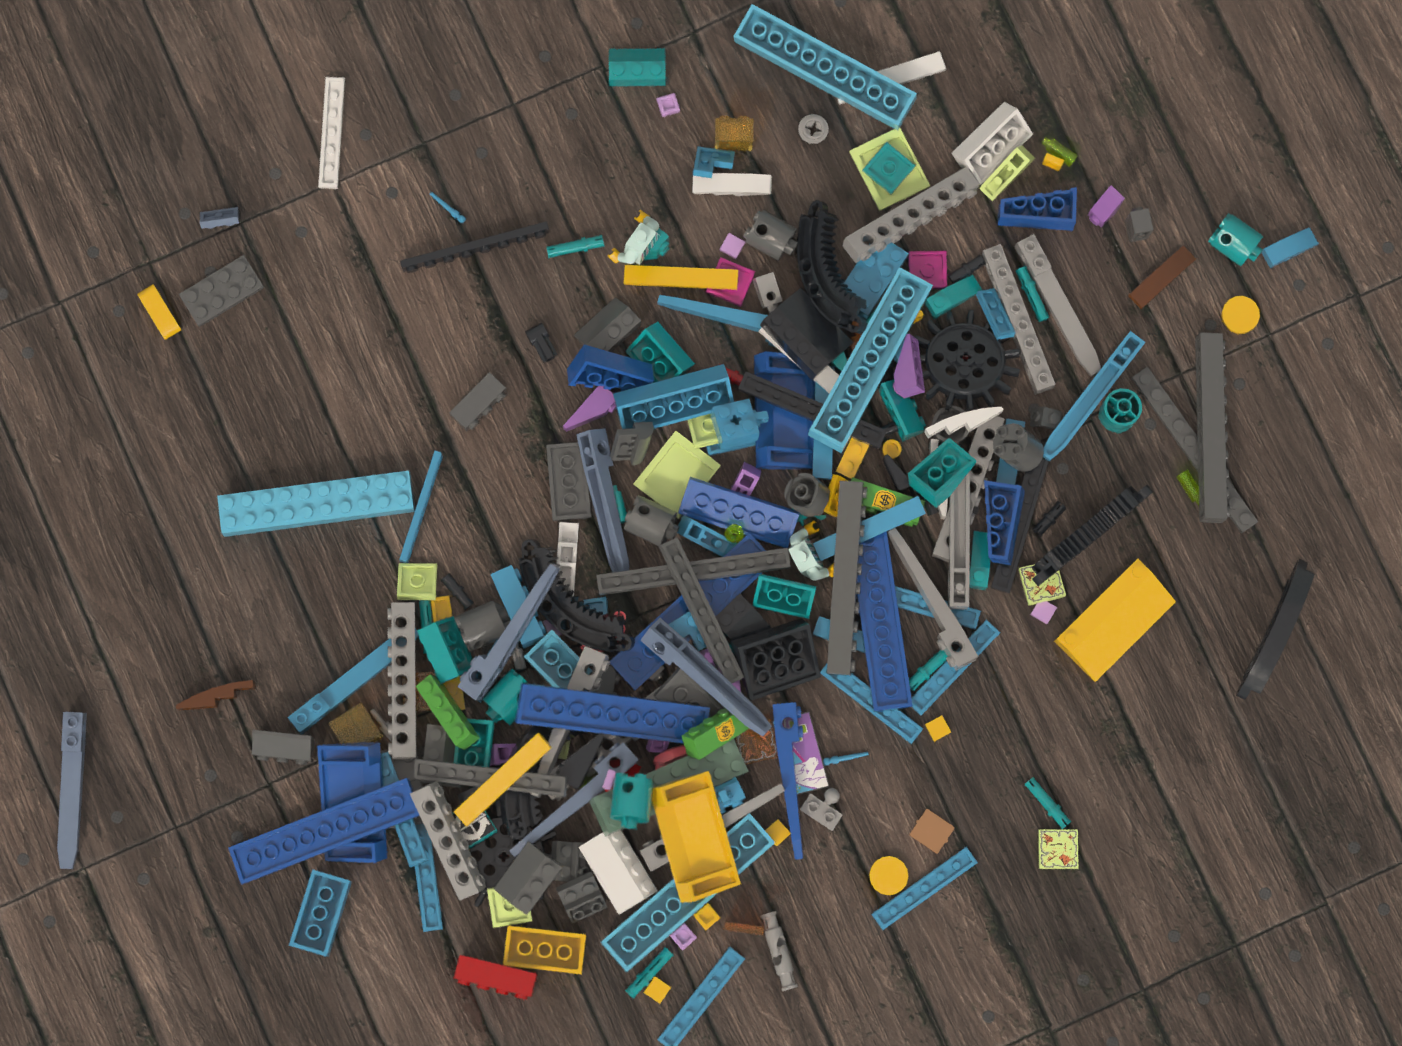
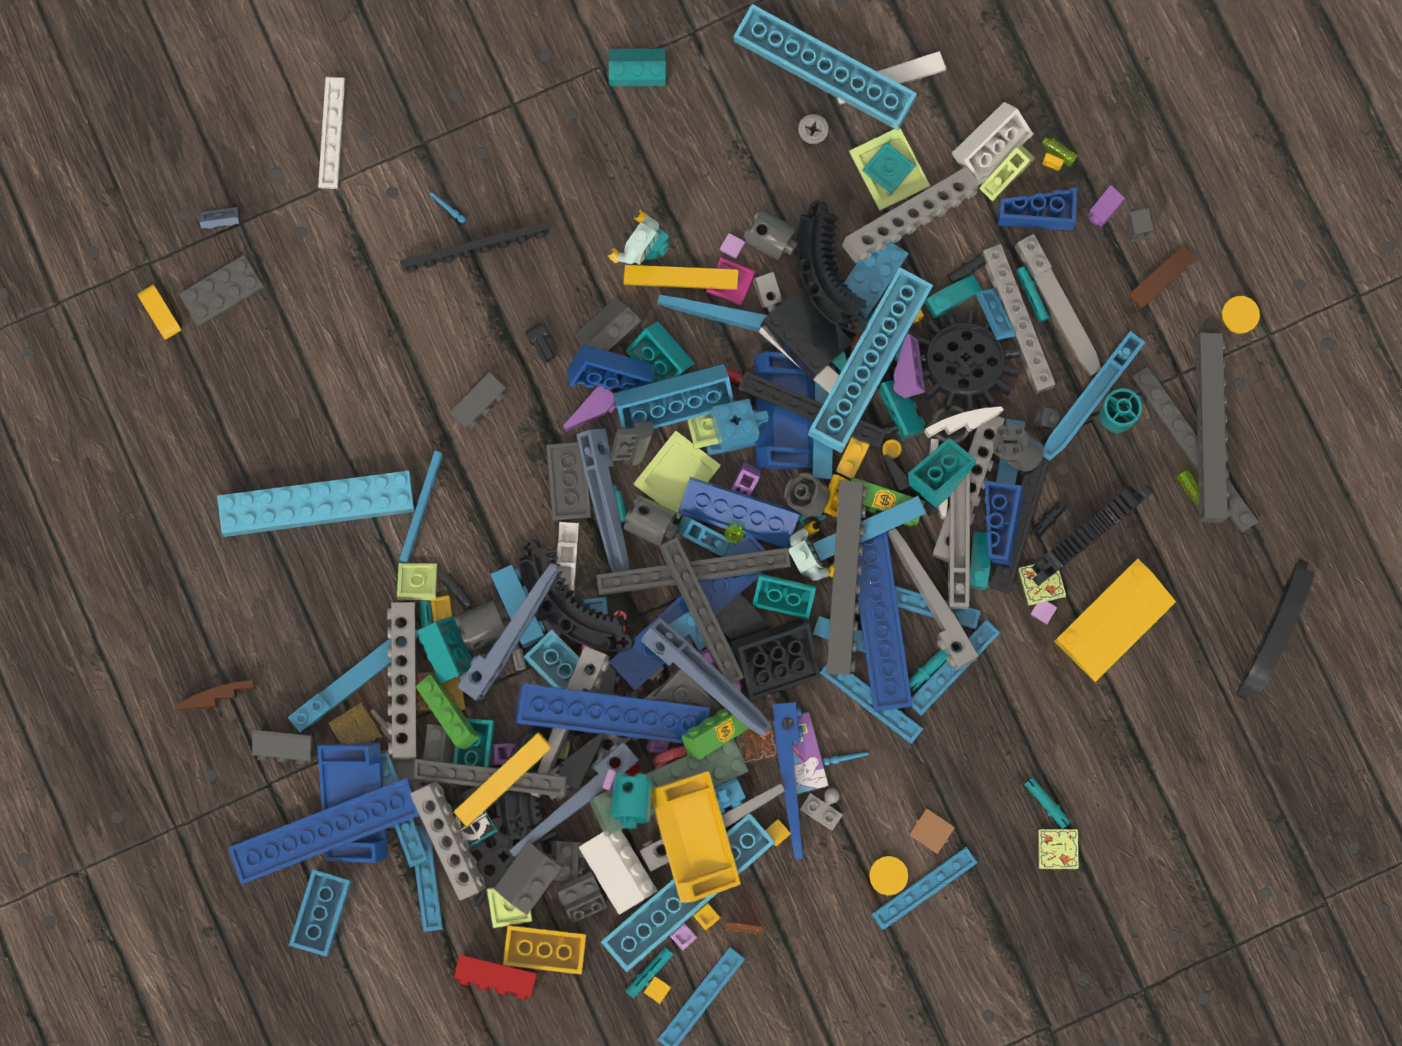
(71, 787): sand blue piece -> none
(504, 698): teal cylinder -> none
(575, 246): teal pin -> none
(668, 105): lavender tile -> none
(708, 158): dark azure plate -> none
(733, 183): white slope -> none
(734, 133): clear yellow brick -> none
(775, 937): light grey piece -> none
(929, 266): dark pink tile -> none
(937, 728): yellow tile -> none
(1241, 242): teal cylinder -> none
(1289, 247): dark azure slope -> none

